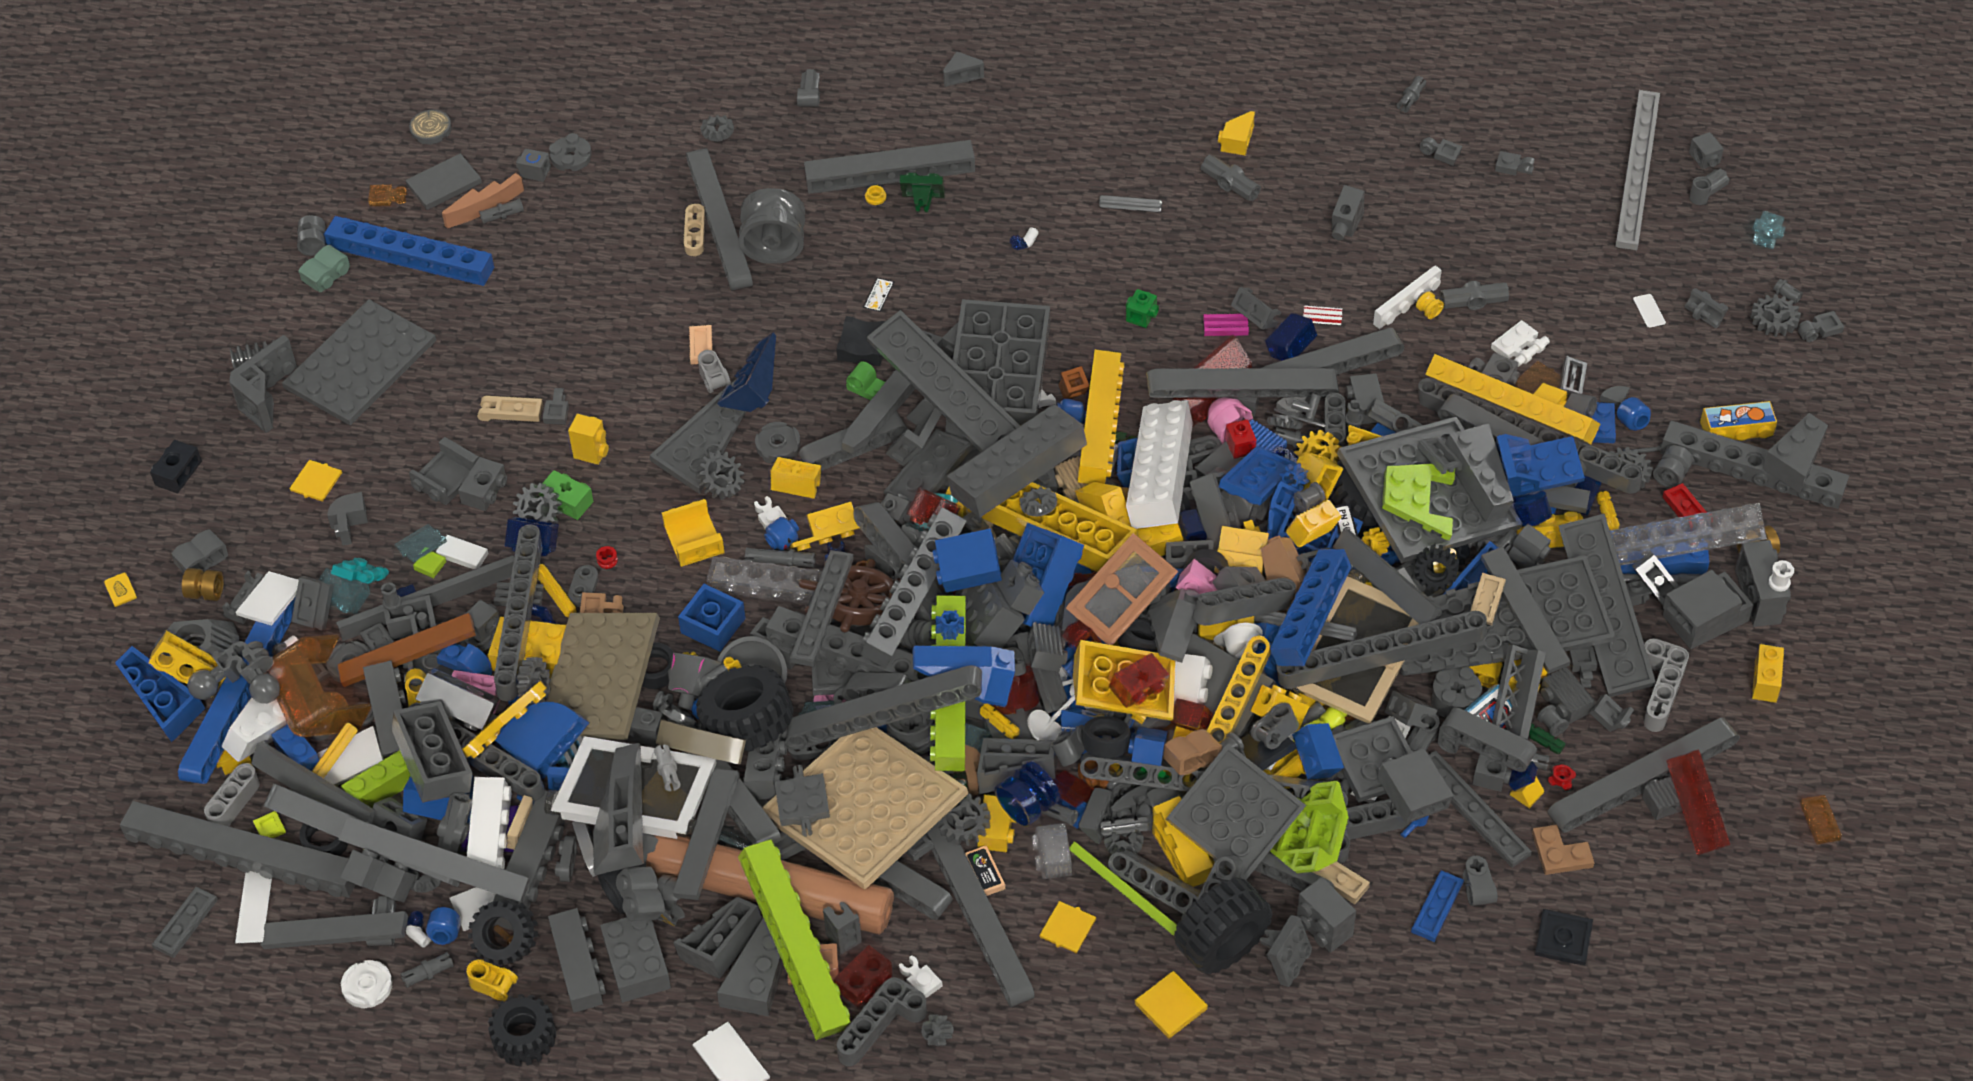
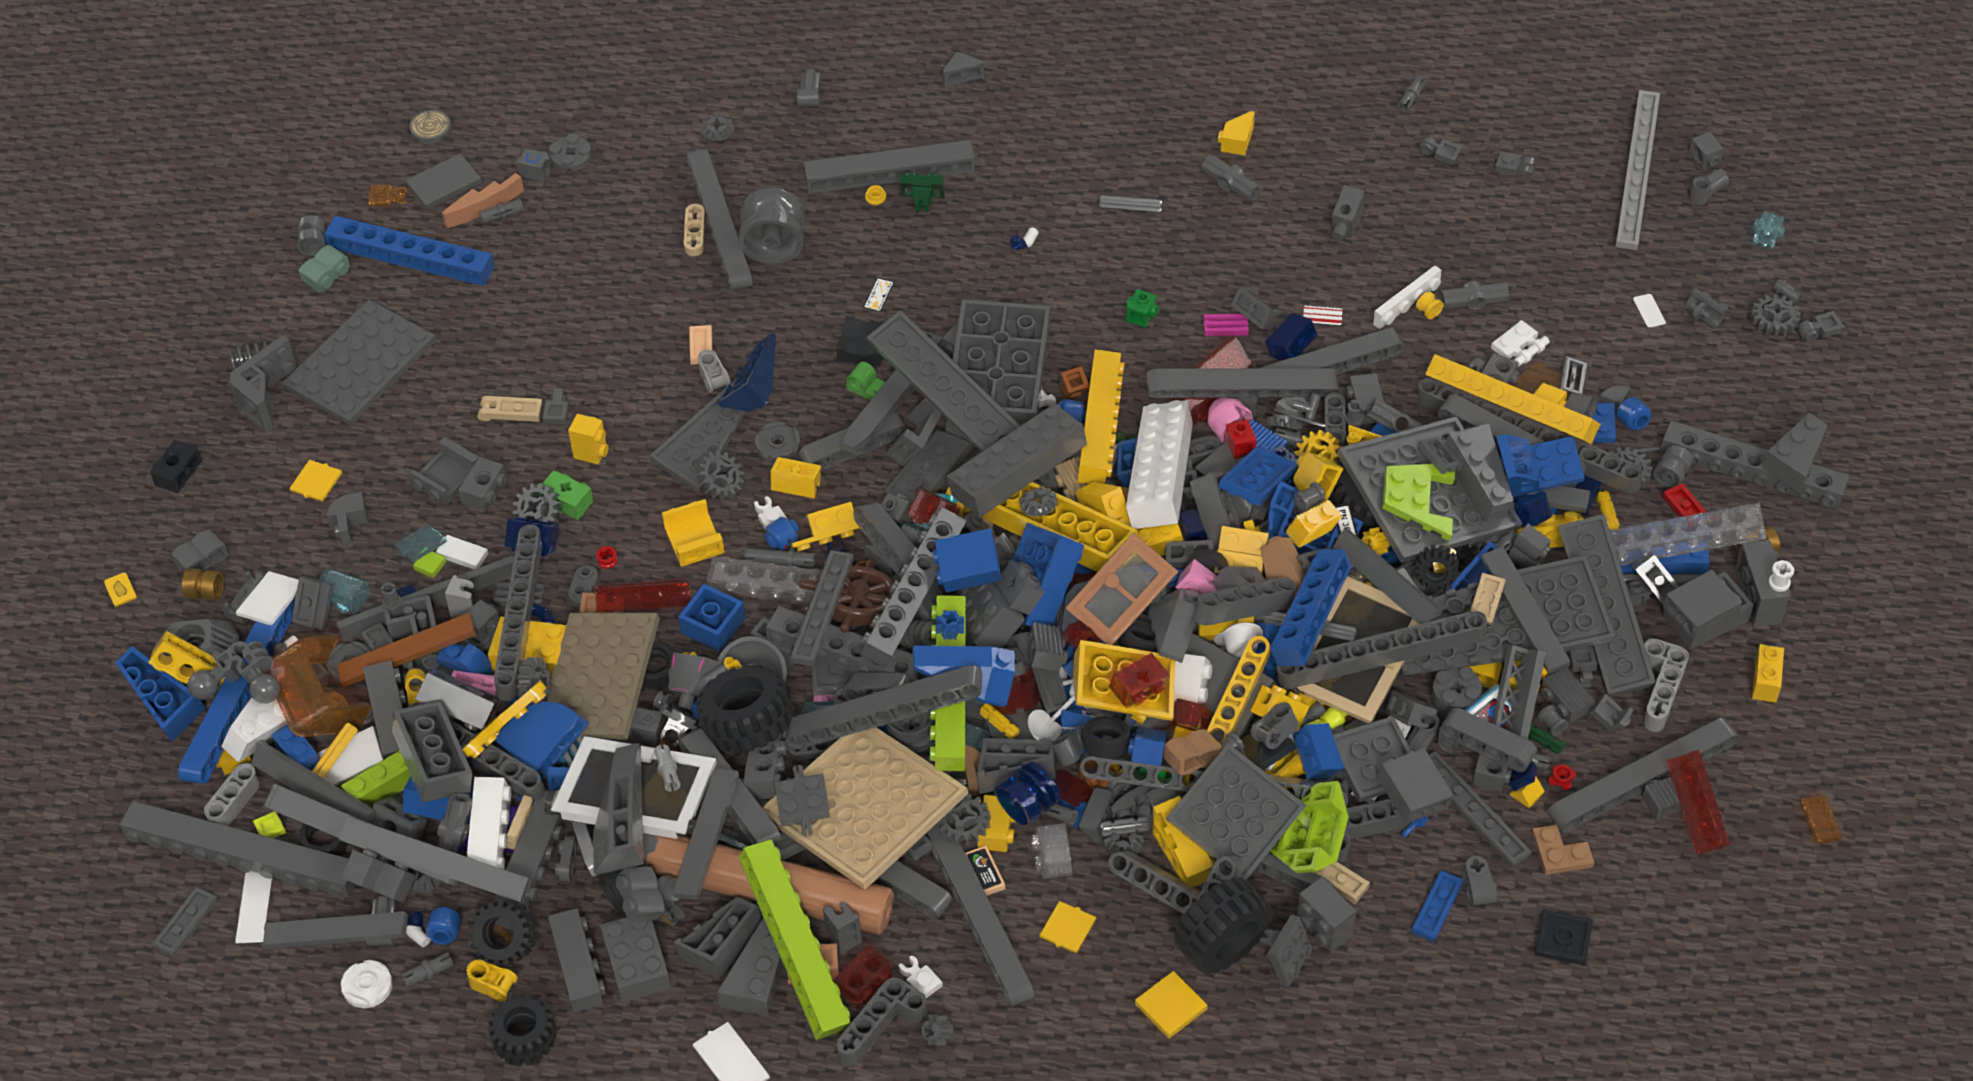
(359, 570): teal plate -> none
(457, 599): none -> light grey hinge
(469, 903): white piece -> none
(555, 591): yellow axle -> none
(641, 595): none -> clear red fence
(700, 742): dark tan slope -> none
(1123, 887): lime tile -> none
(1299, 473): blue gear -> none
(1740, 420): brick -> none

